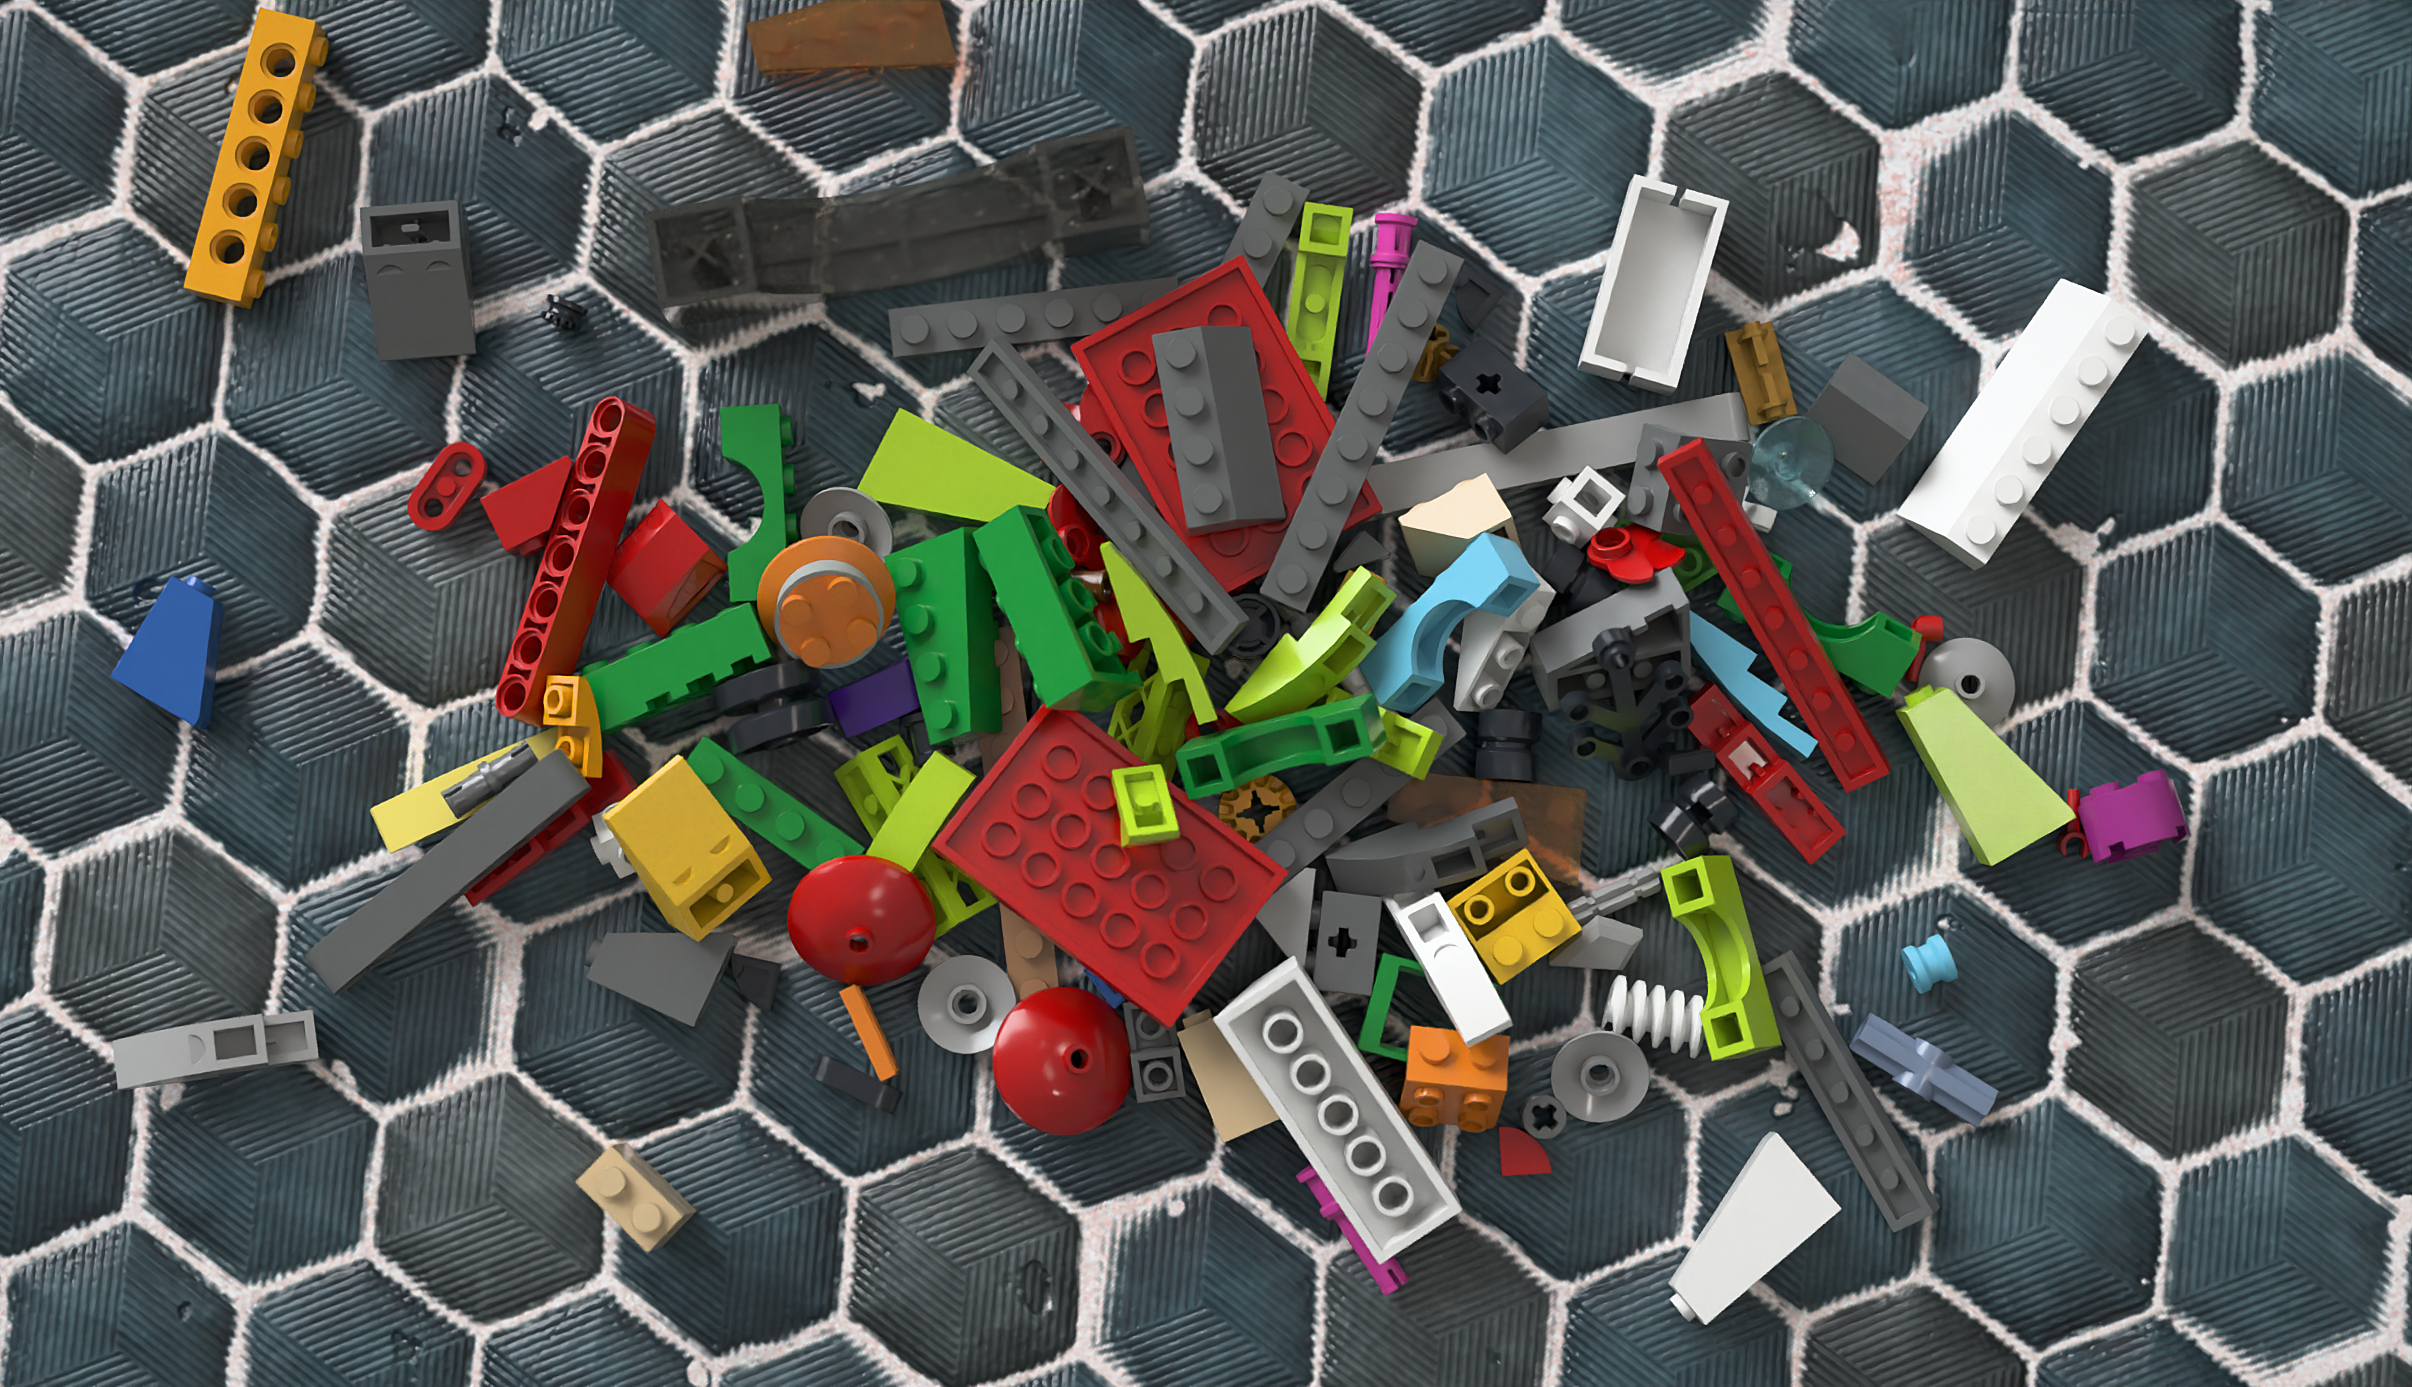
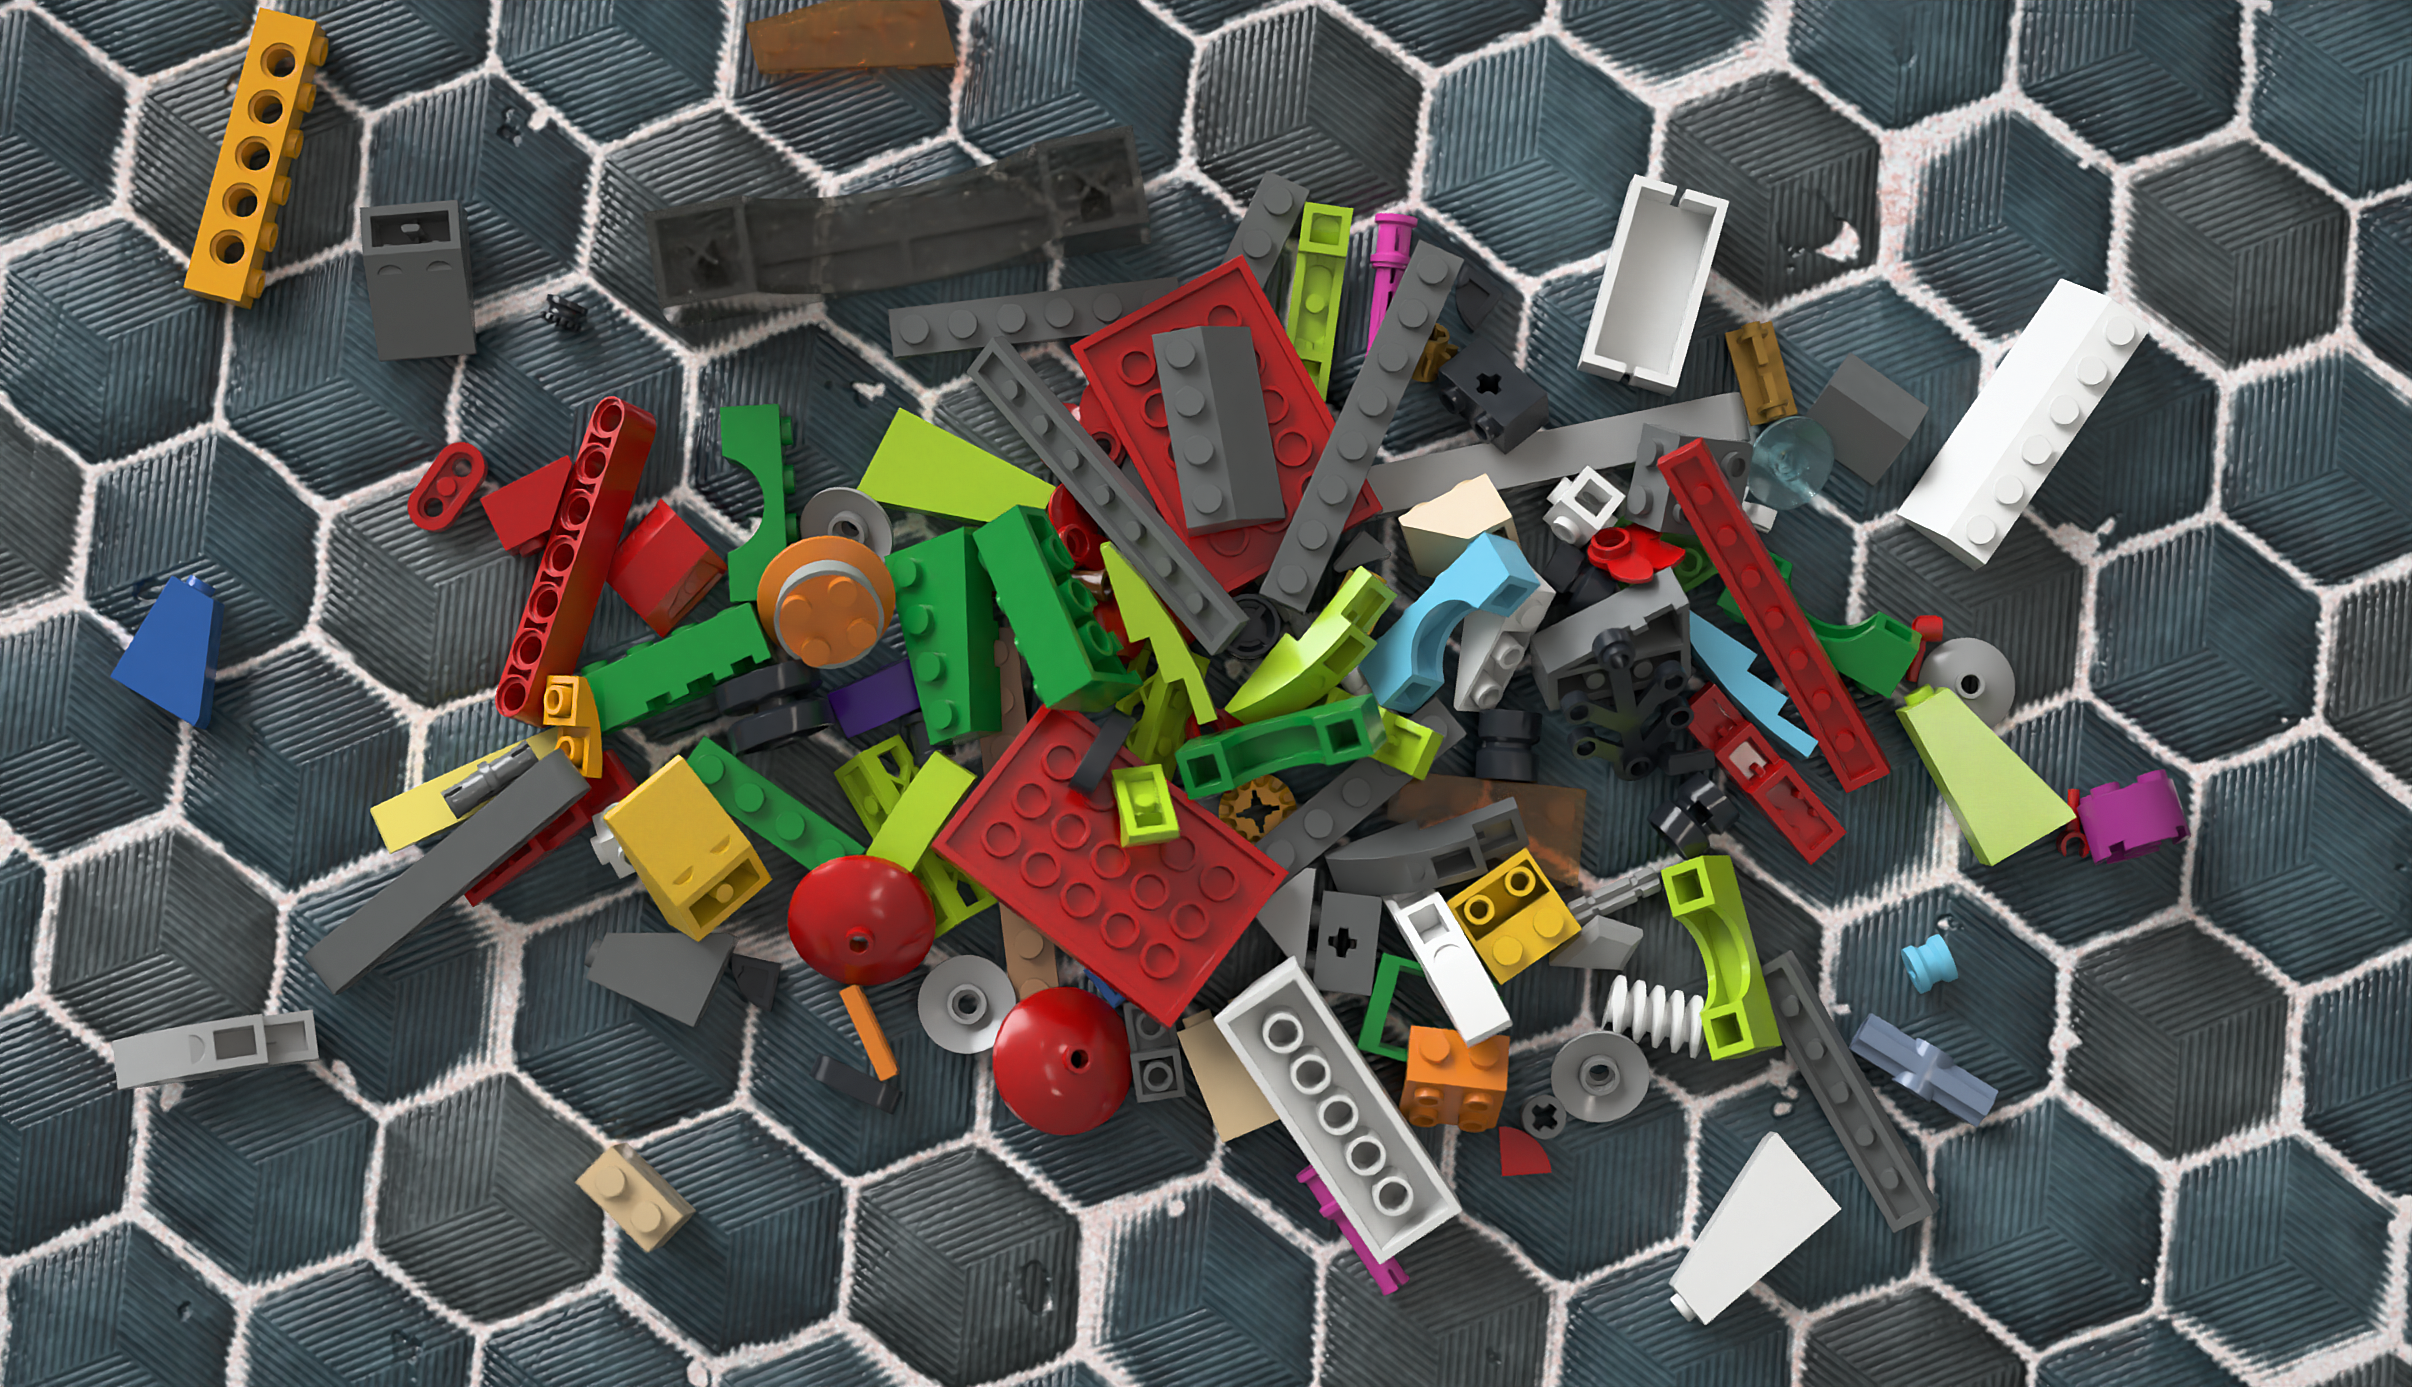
(1102, 753): none -> black beam

